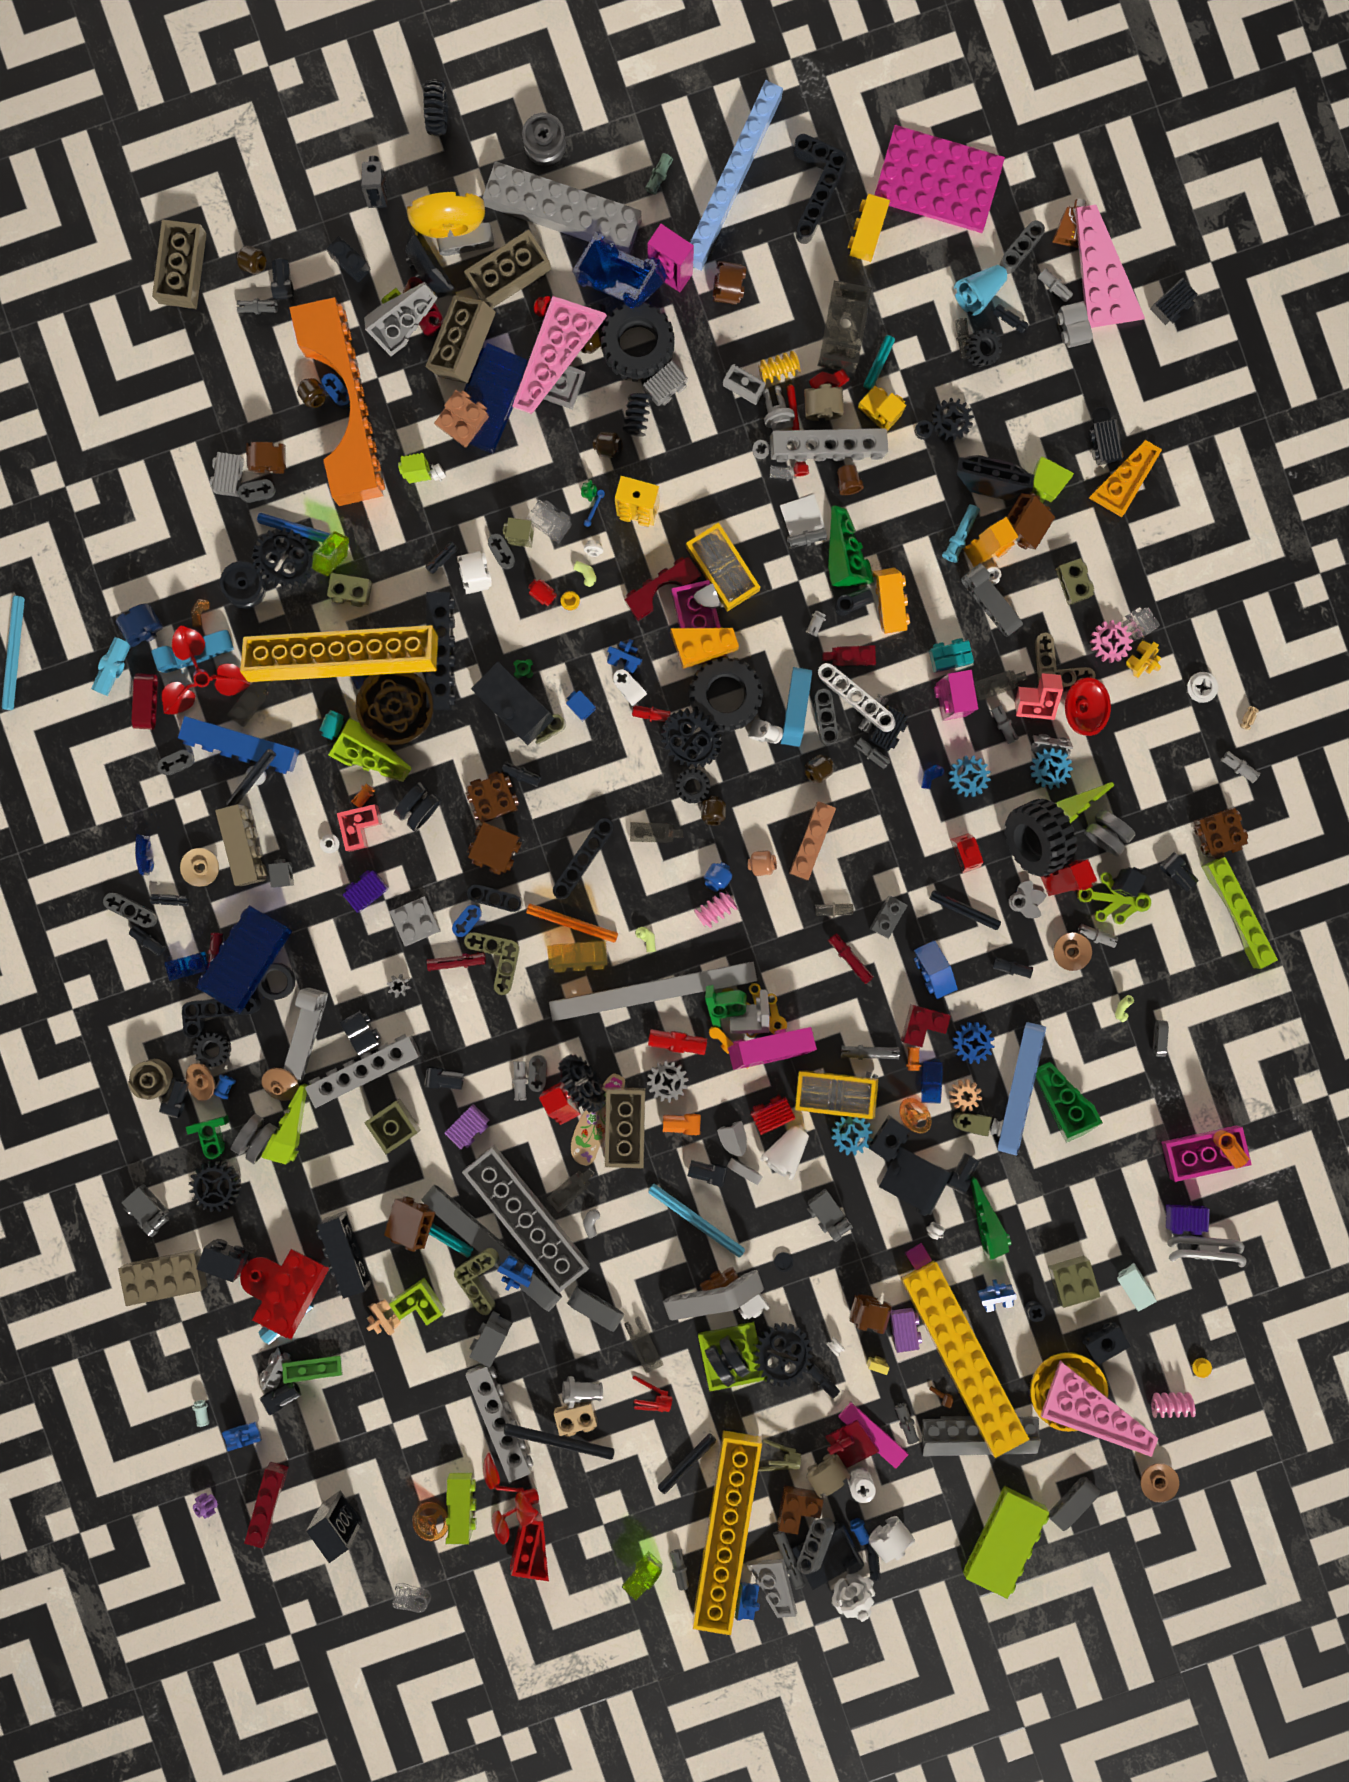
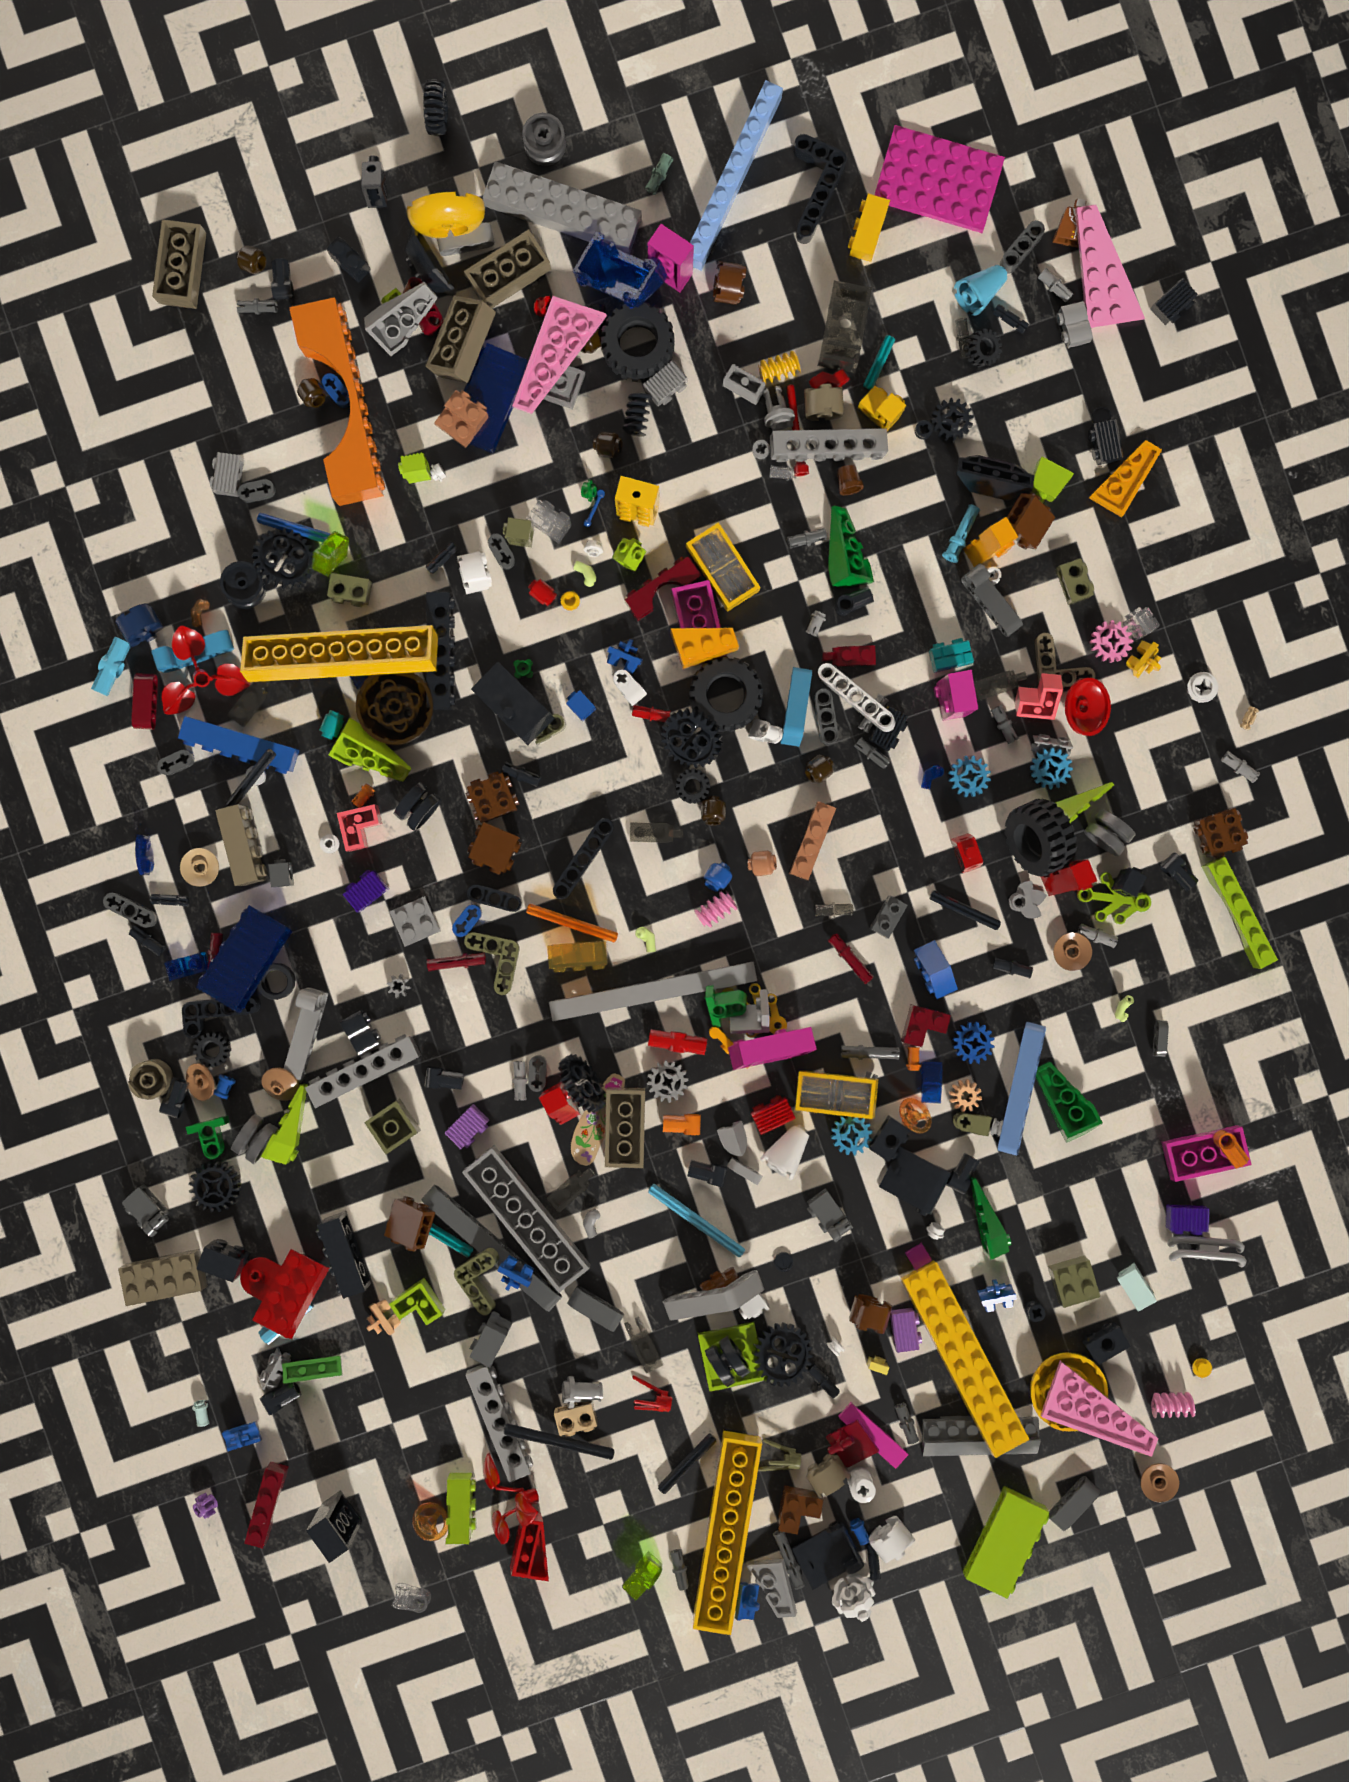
(13, 652): medium azure axle -> none
(266, 456): reddish brown brick -> none
(629, 553): none -> lime brick
(707, 597): light grey brick -> none
(802, 515): white sticker -> none
(809, 1551): dark grey beam -> none
(891, 600): light orange wedge -> none
(947, 1398): reddish brown hand -> none

